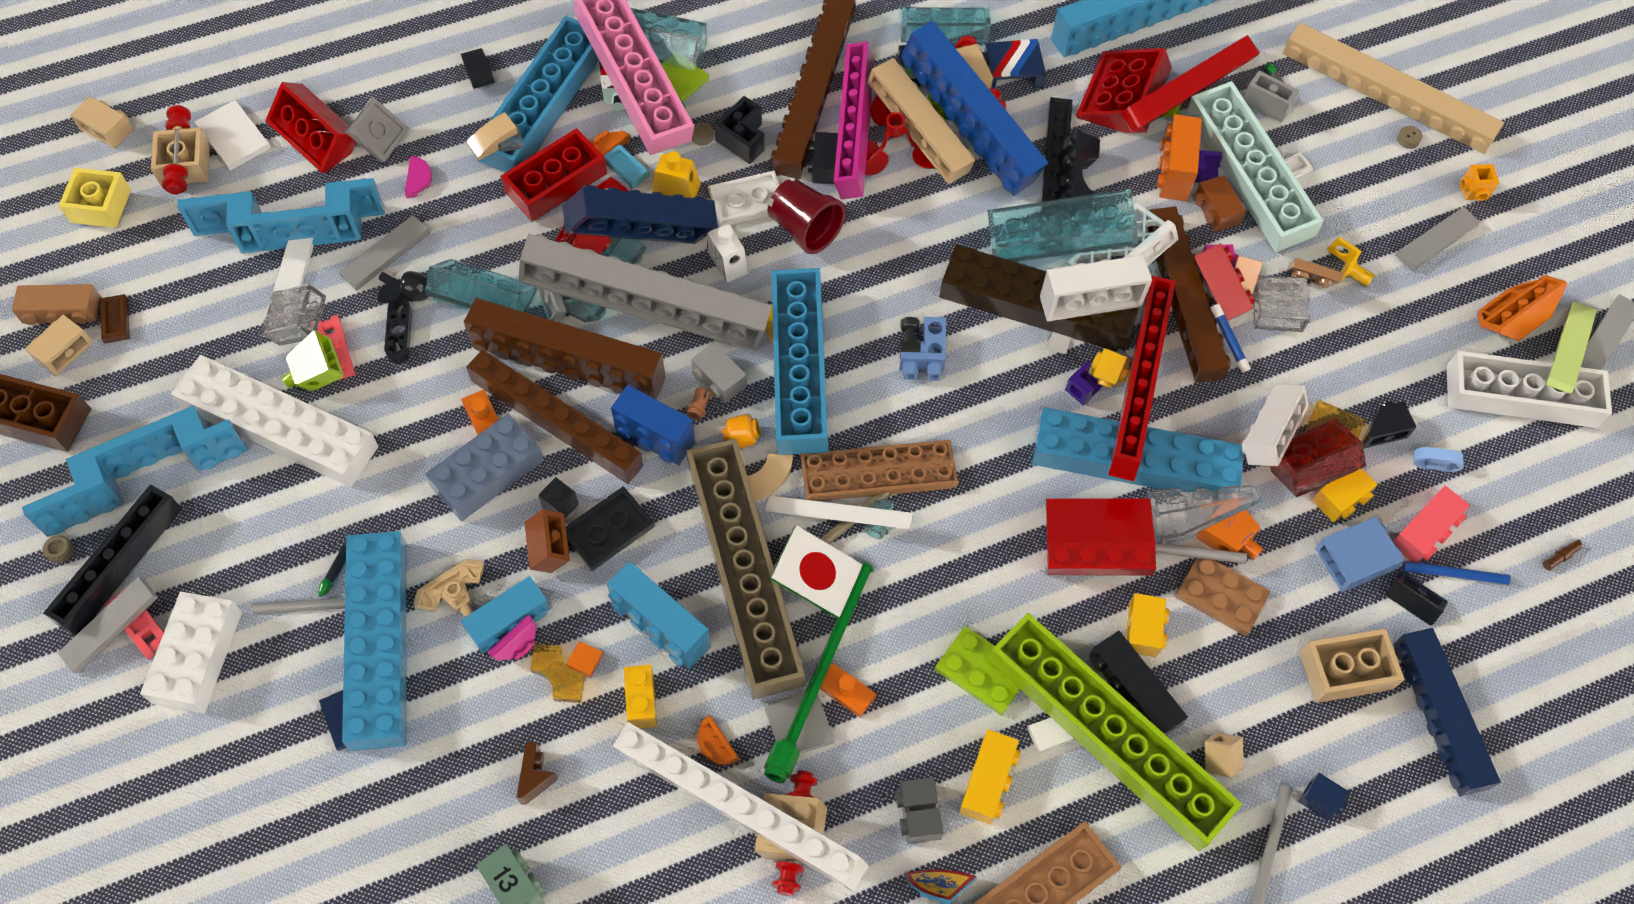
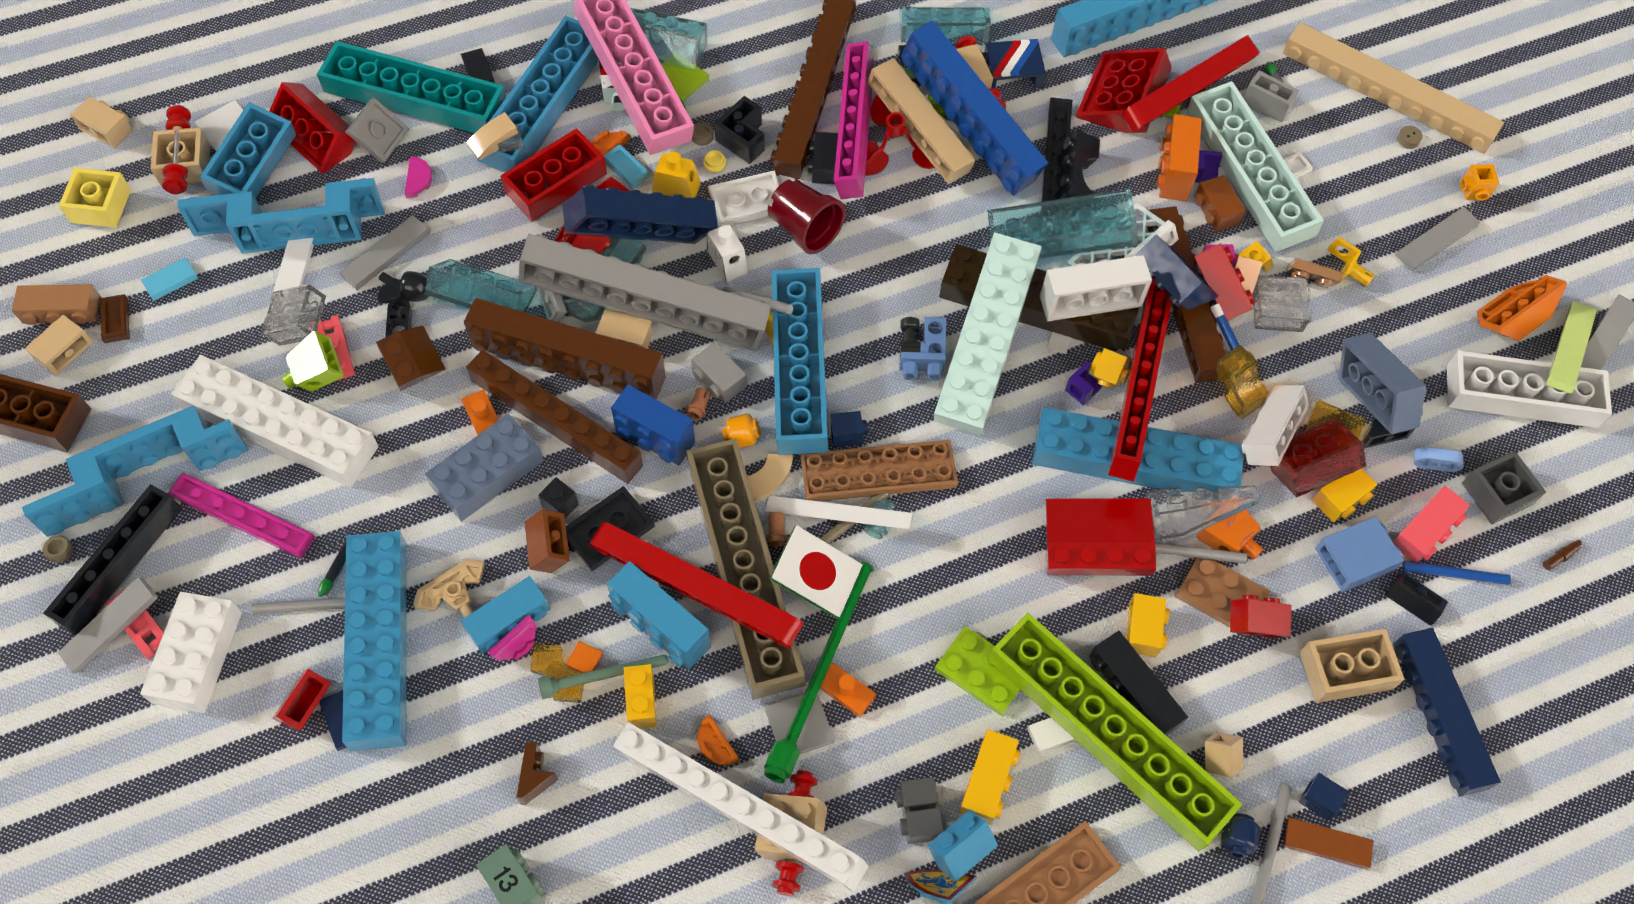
(169, 279): none -> medium azure tile
(241, 515): none -> dark pink tile
(248, 152): none -> dark azure brick
(302, 700): none -> red brick
(410, 87): none -> teal brick
(410, 356): none -> reddish brown slope
(550, 686): none -> sand green piece
(626, 328): none -> tan brick
(697, 585): none -> red beam
(714, 161): none -> light yellow plate
(775, 305): none -> light grey bar
(776, 529): none -> nougat pin
(847, 429): none -> dark blue brick
(962, 845): none -> dark azure brick
(987, 334): none -> light aqua brick
(1175, 275): none -> slope
(1240, 836): none -> dark blue head
(1241, 381): none -> clear yellow brick
(1257, 252): none -> yellow bracket
(1260, 617): none -> brick
(1328, 843): none -> dark orange tile
(1382, 383): none -> sand blue brick
(1503, 487): none -> dark grey brick

